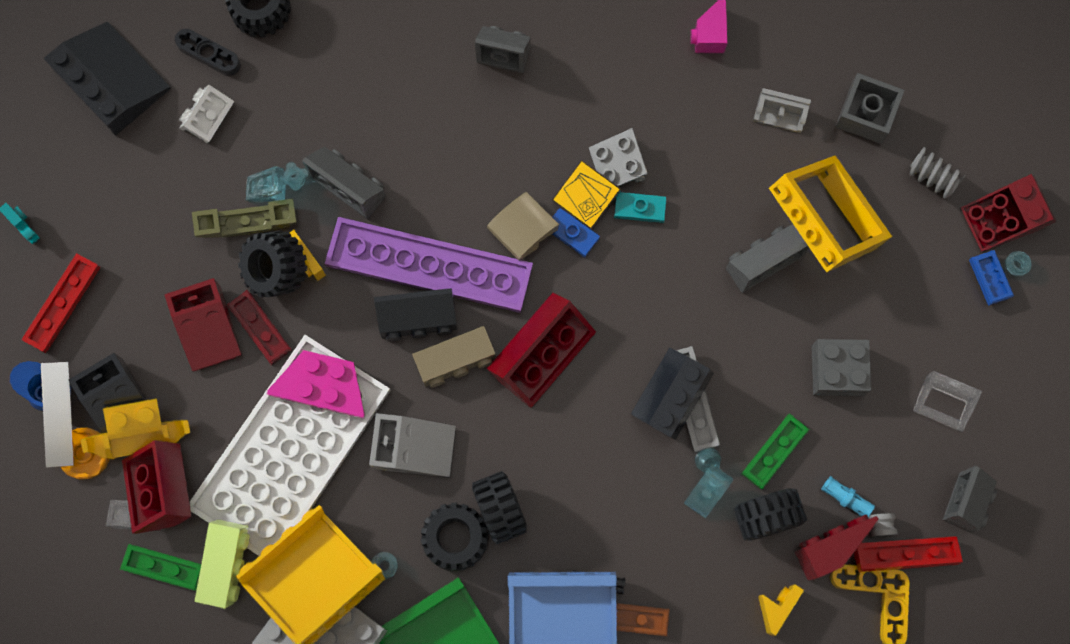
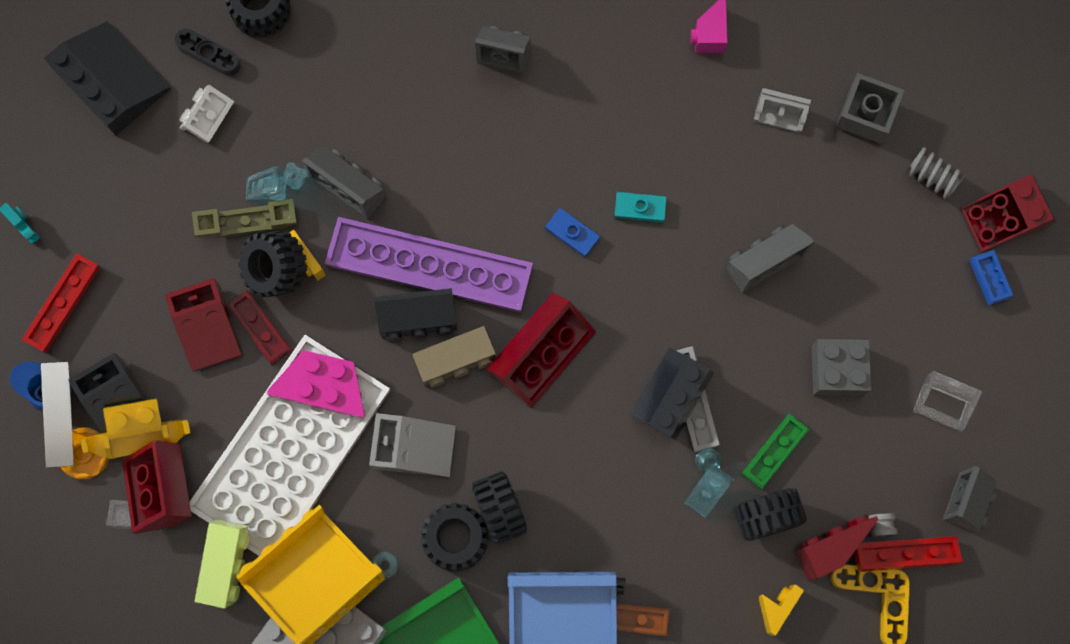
(161, 567): green tile -> none
(522, 226): dark tan slope -> none
(586, 194): yellow tile -> none
(619, 158): light grey hinge -> none
(847, 497): medium azure pin -> none
(848, 199): yellow window -> none
(1024, 260): clear light blue plate -> none

